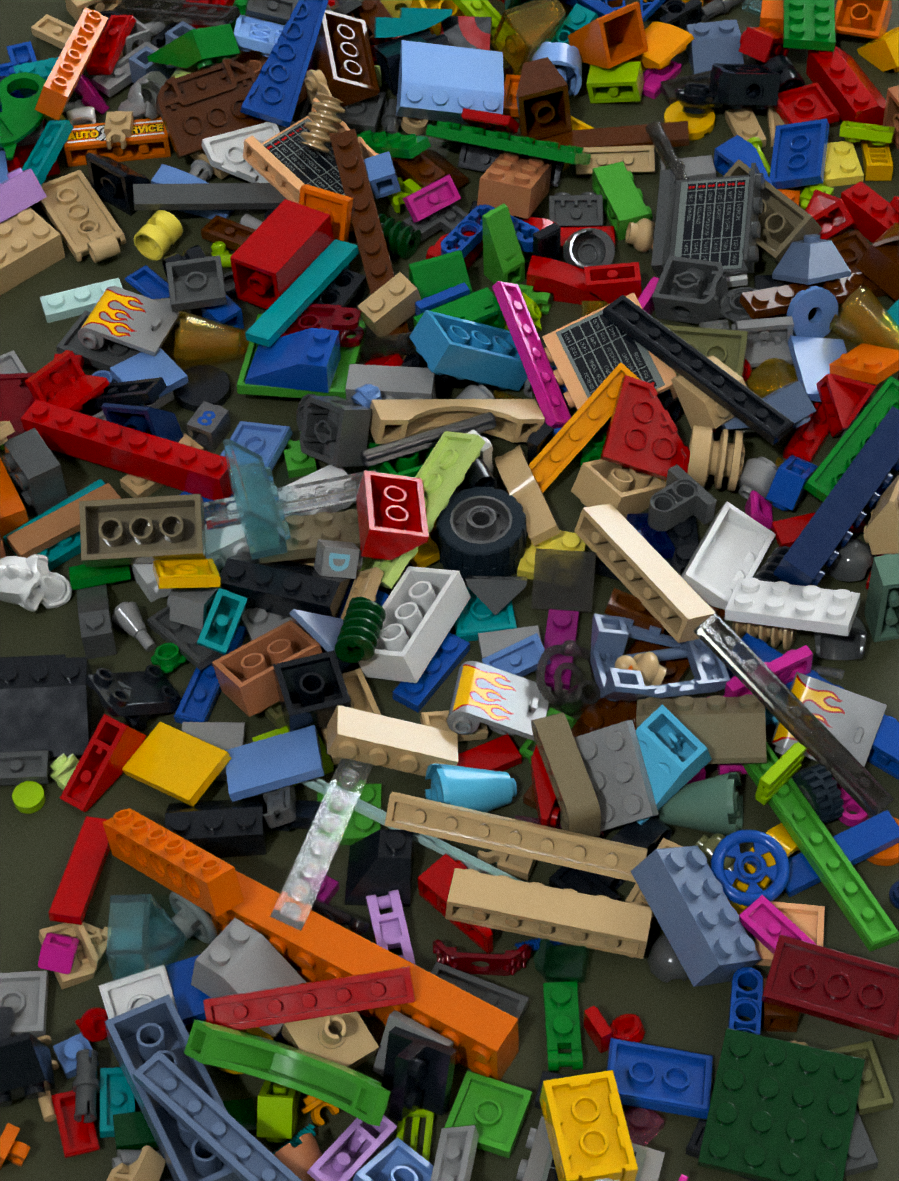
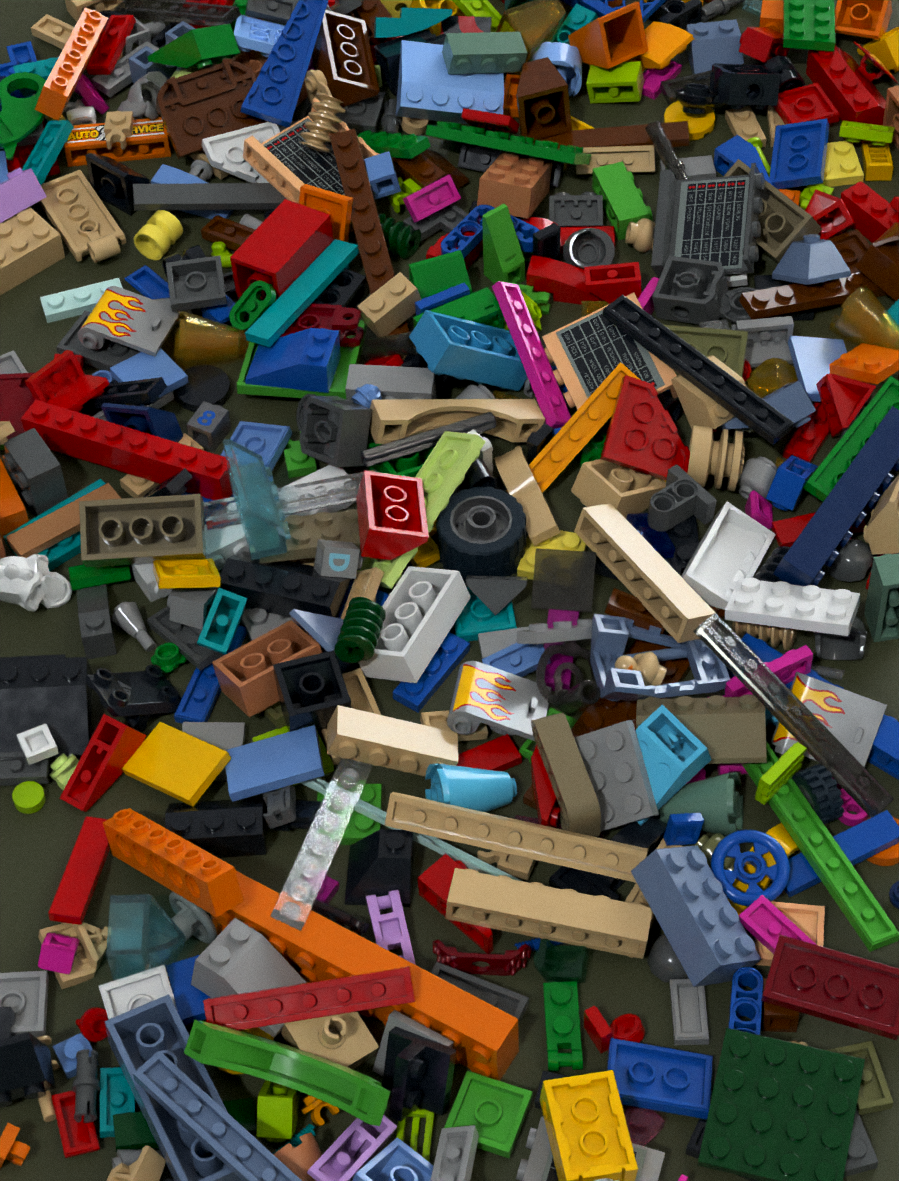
(37, 744): none -> white plate
(172, 486): none -> black plate
(252, 304): none -> green plate
(484, 52): none -> sand green brick
(561, 631): none -> light grey plate
(683, 829): none -> blue tile
(688, 1013): none -> light grey tile
(801, 305): medium blue tile -> none
(862, 68): none -> red shield

